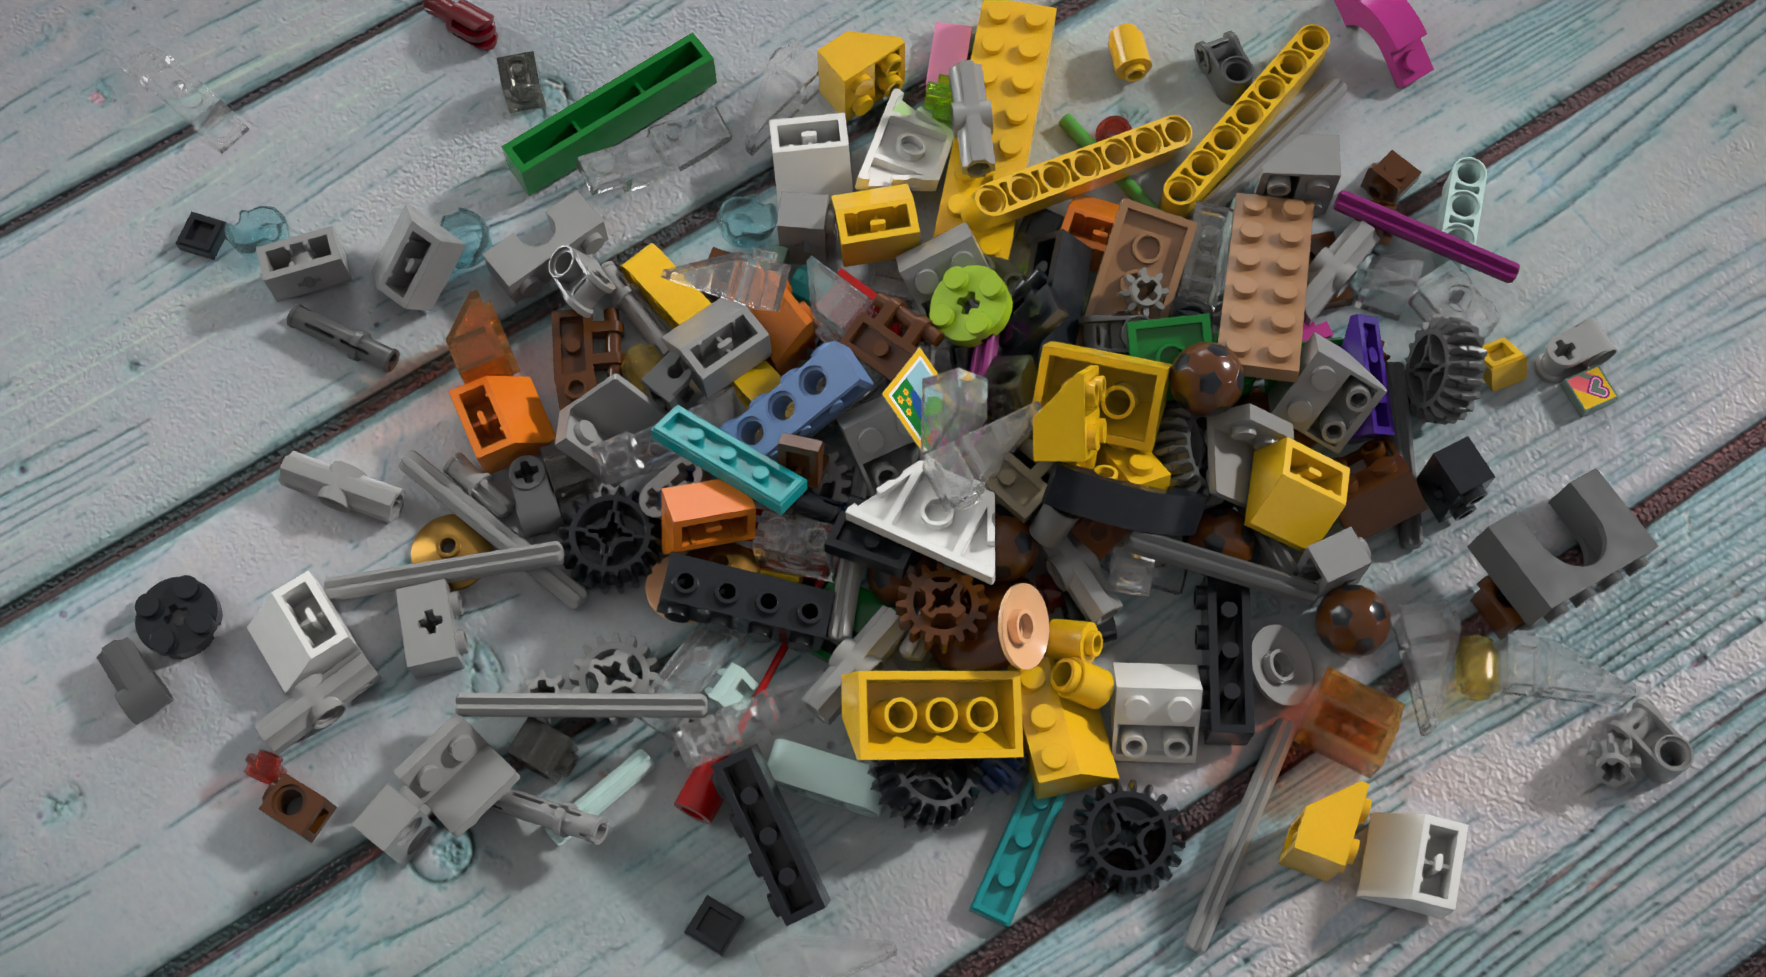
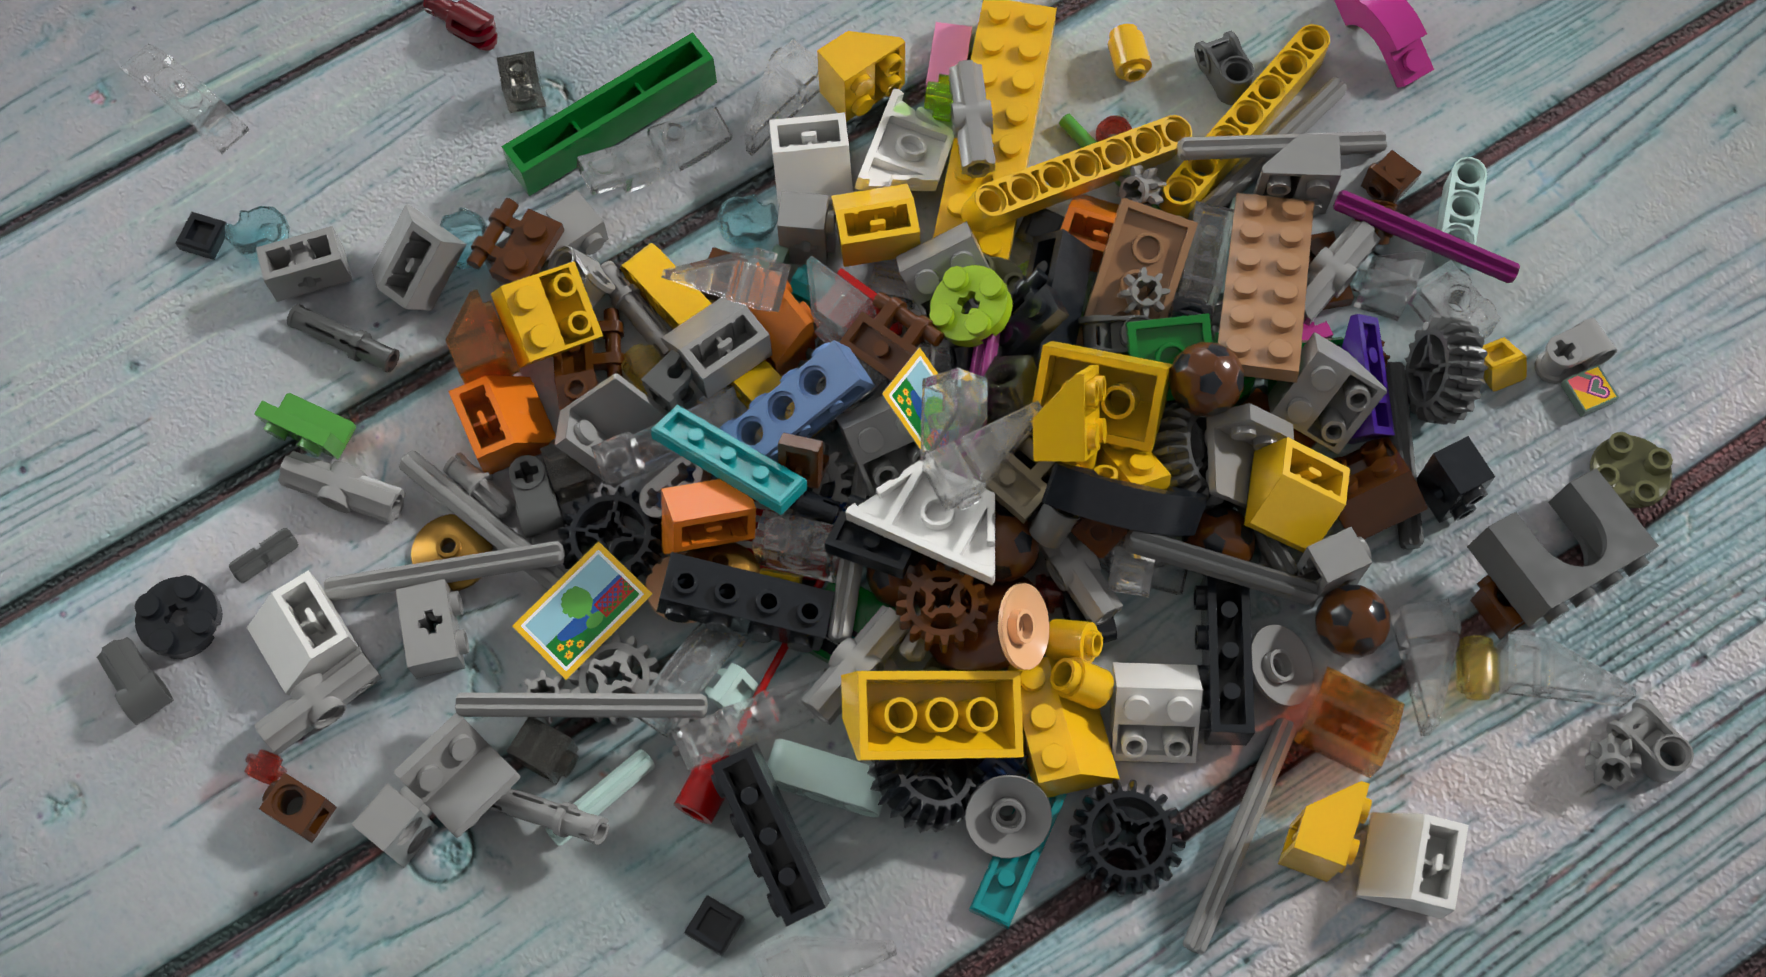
(271, 550): none -> dark grey piece
(309, 424): none -> bright green bracket
(526, 249): none -> reddish brown plate
(546, 314): none -> yellow slope
(582, 610): none -> sticker
(1011, 834): none -> light grey dish
(1142, 186): none -> light grey gear
(1269, 145): none -> light grey axle
(1634, 469): none -> olive dish

